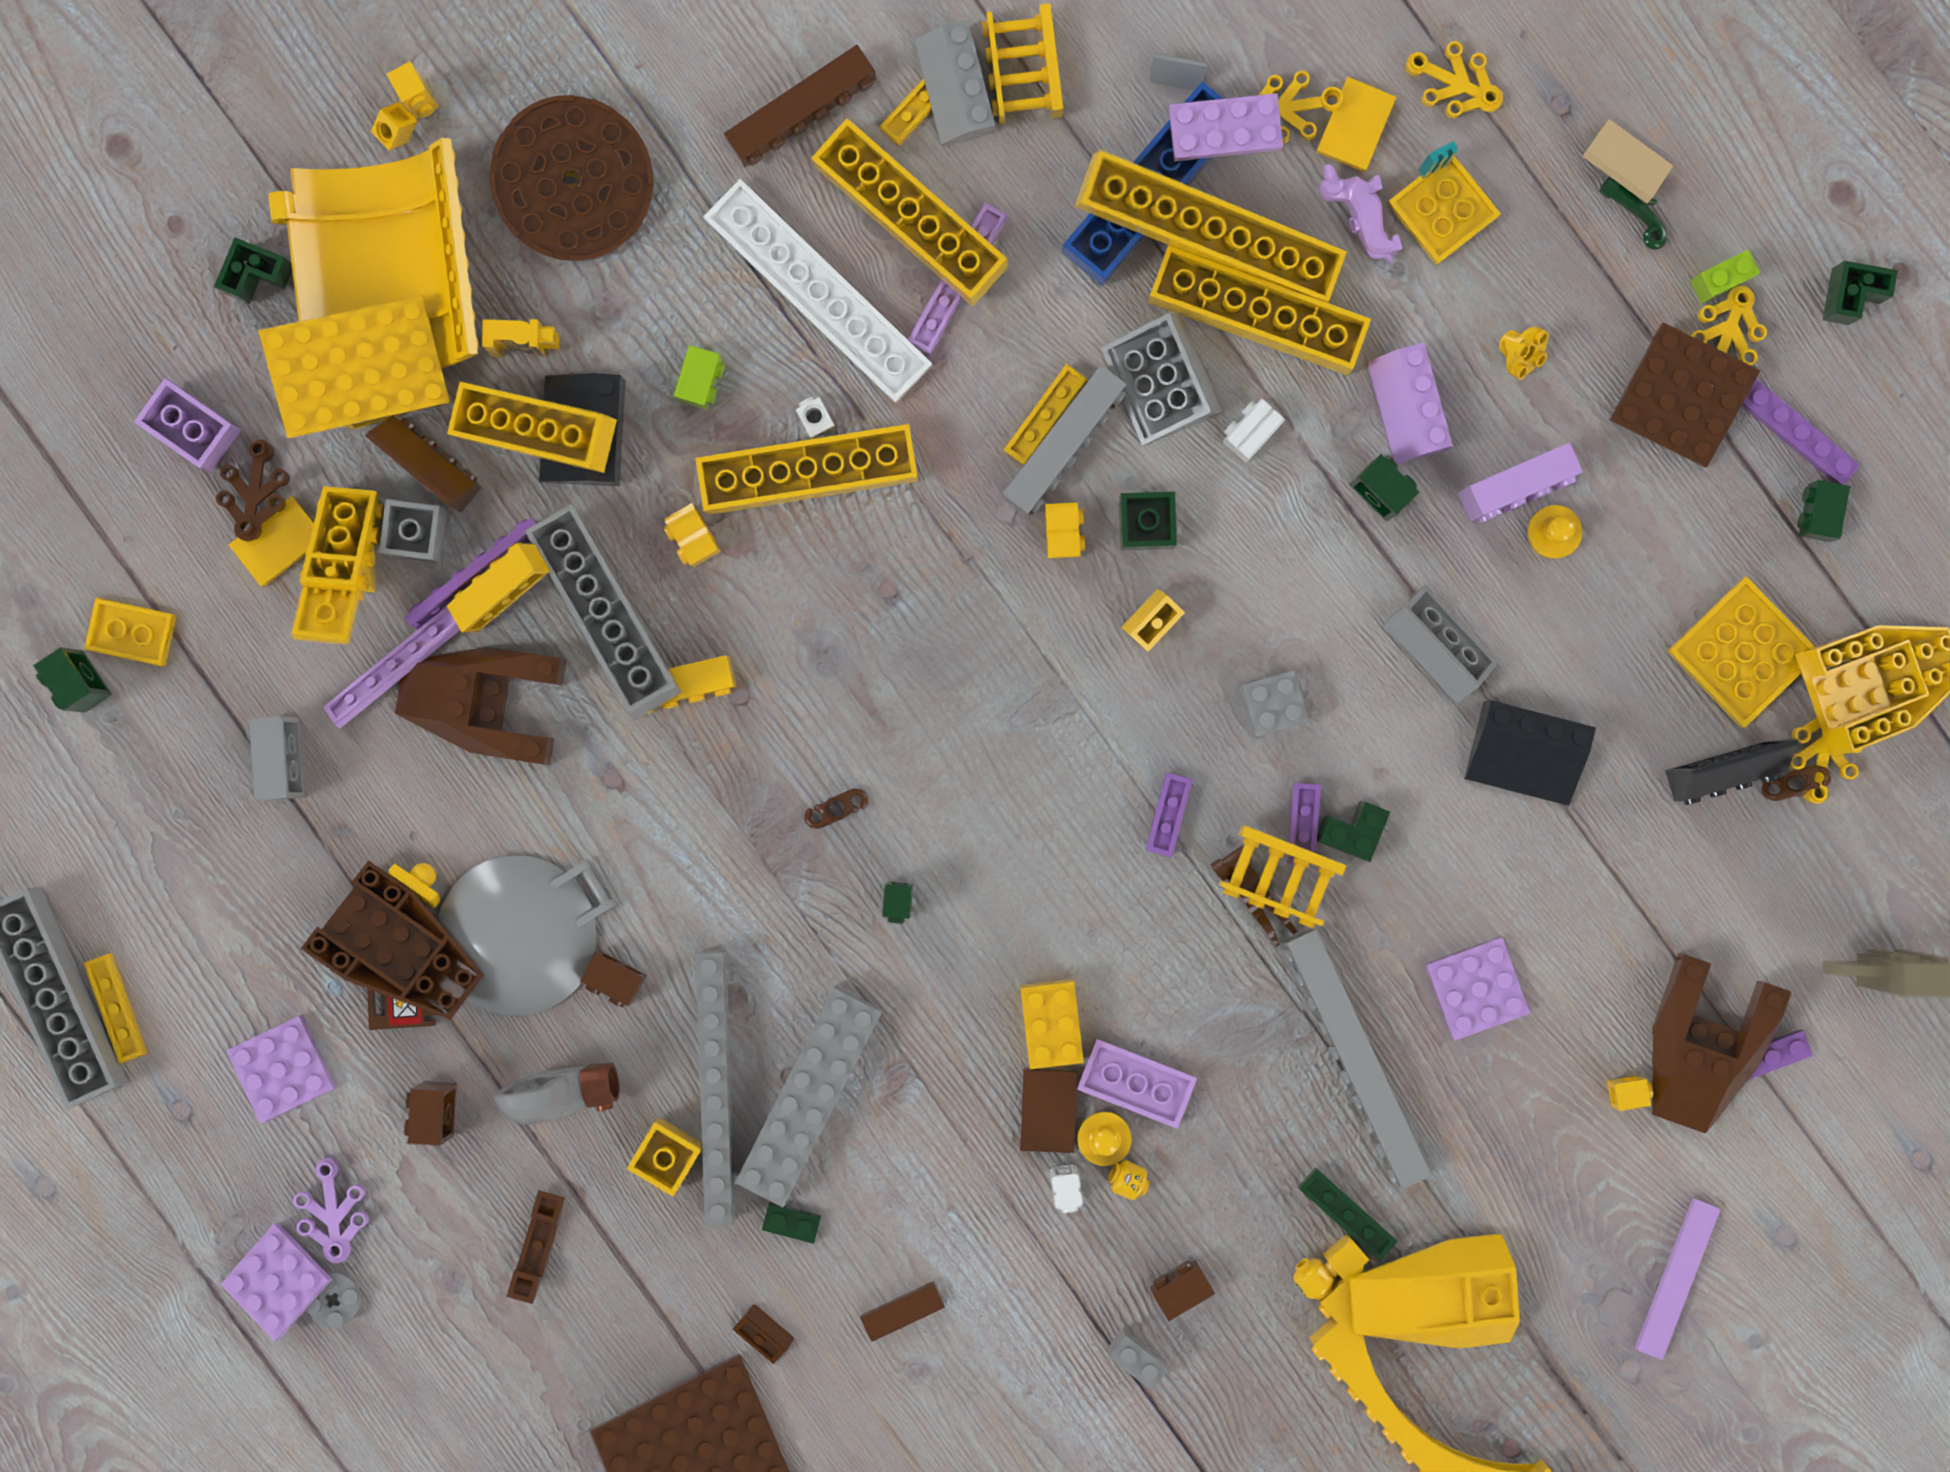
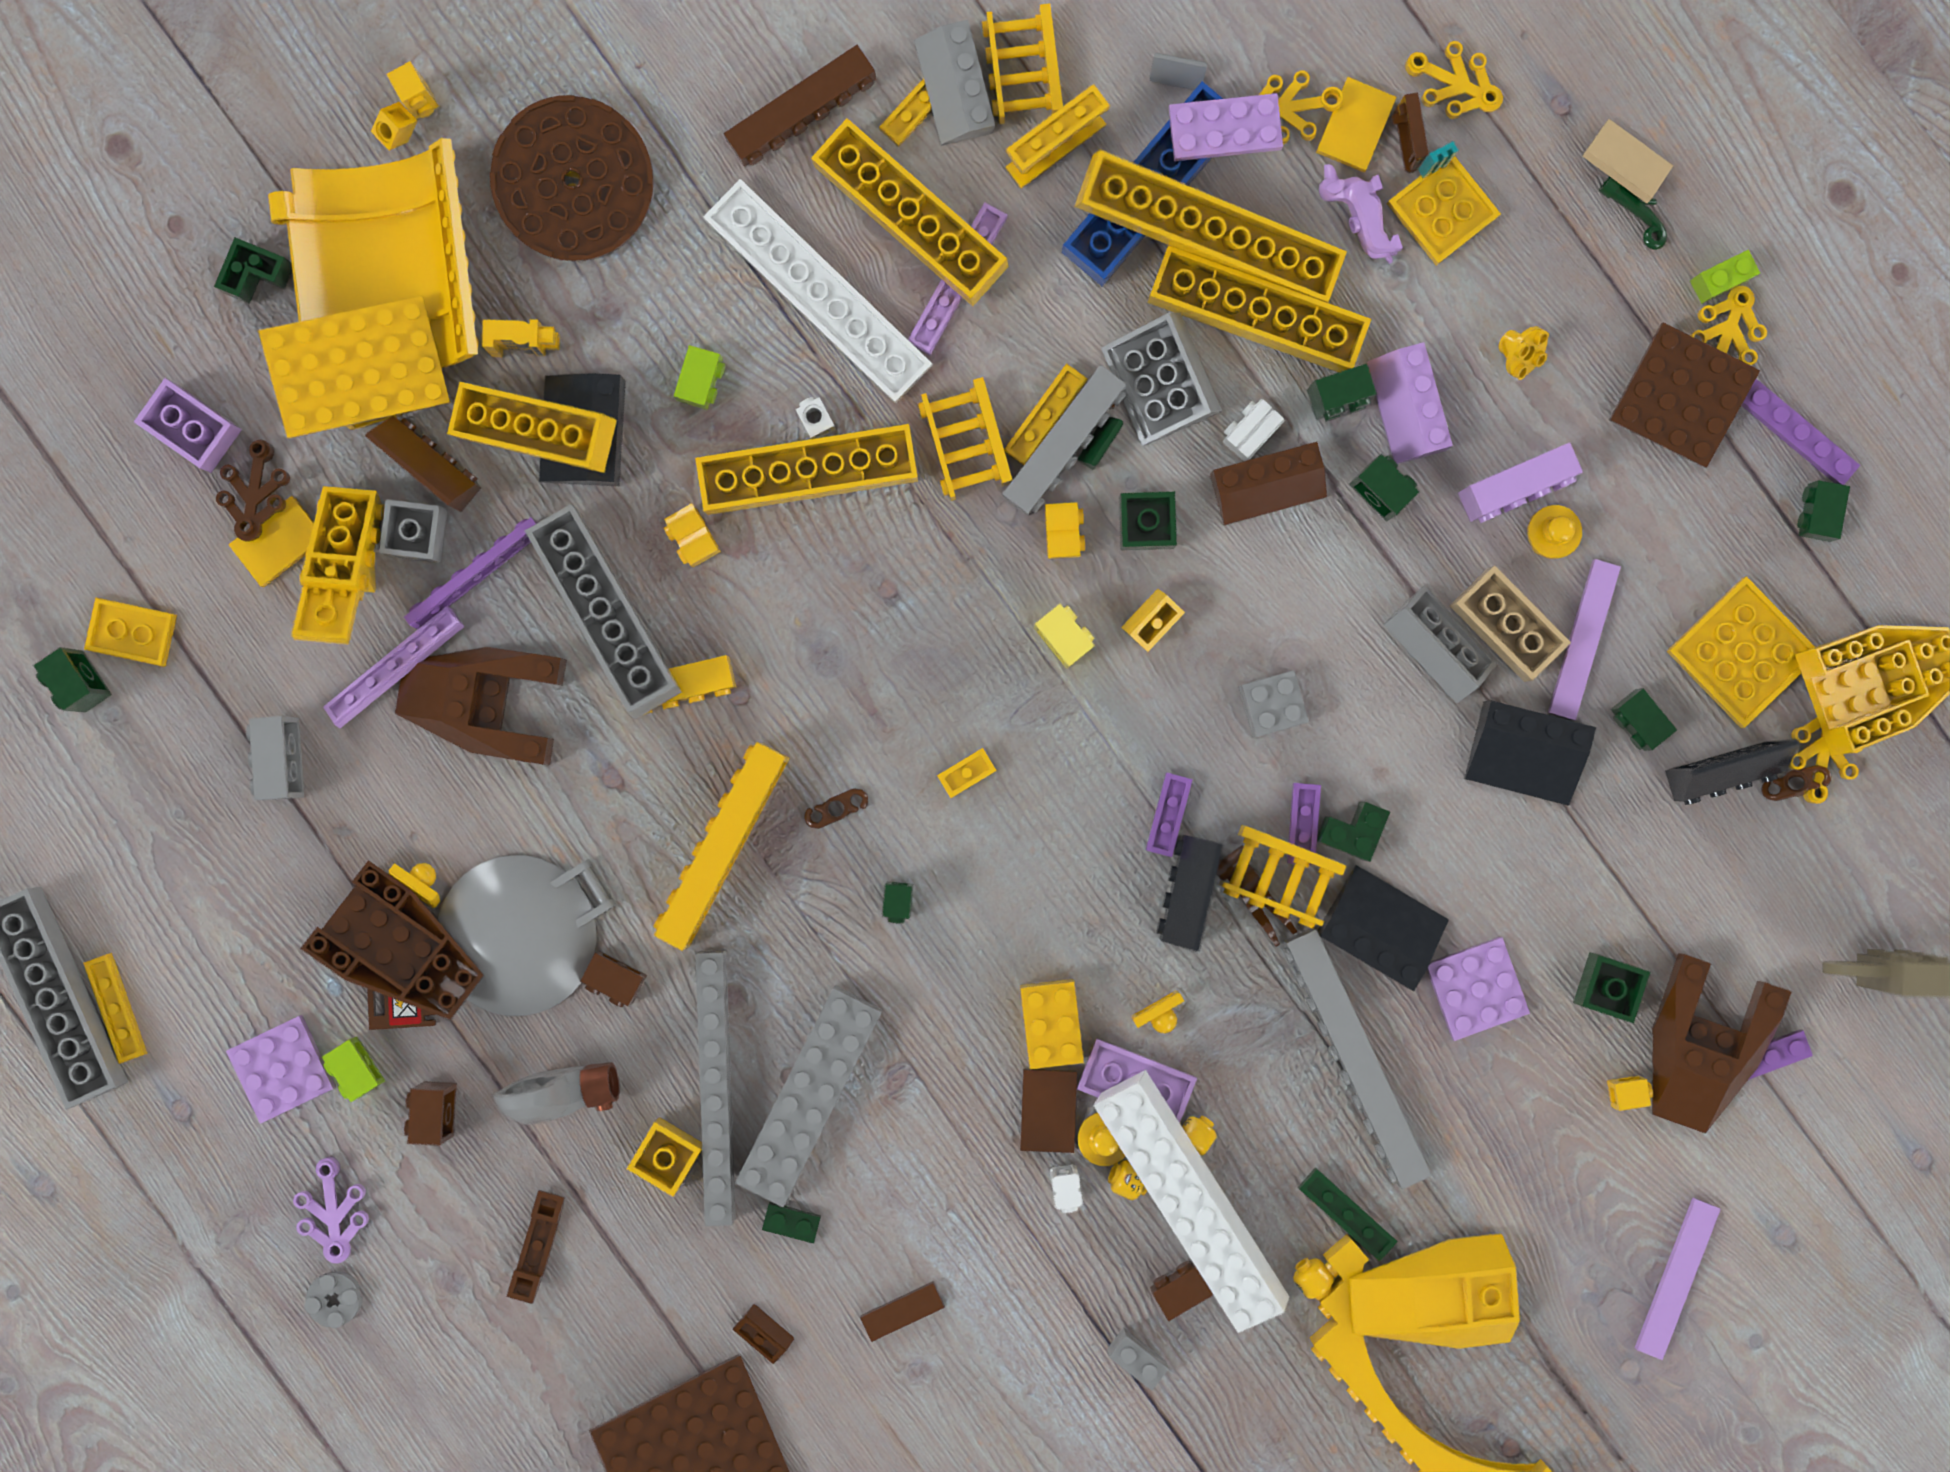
(276, 1281): lavender plate -> none
(352, 1069): none -> lime brick
(498, 587): yellow brick -> none
(721, 846): none -> yellow brick
(966, 773): none -> yellow plate
(984, 420): none -> yellow fence
(1057, 136): none -> yellow fence
(1064, 635): none -> light yellow brick
(1101, 442): none -> dark green slope
(1160, 1013): none -> yellow tile
(1190, 892): none -> black slope
(1192, 1201): none -> white brick
(1200, 1133): none -> yellow head
(1269, 483): none -> reddish brown slope
(1342, 392): none -> dark green brick
(1383, 928): none -> black slope
(1411, 132): none -> reddish brown container
(1510, 624): none -> tan brick
(1584, 639): none -> lavender tile
(1611, 987): none -> dark green brick
(1643, 720): none -> dark green brick
(1852, 286): dark green brick -> none

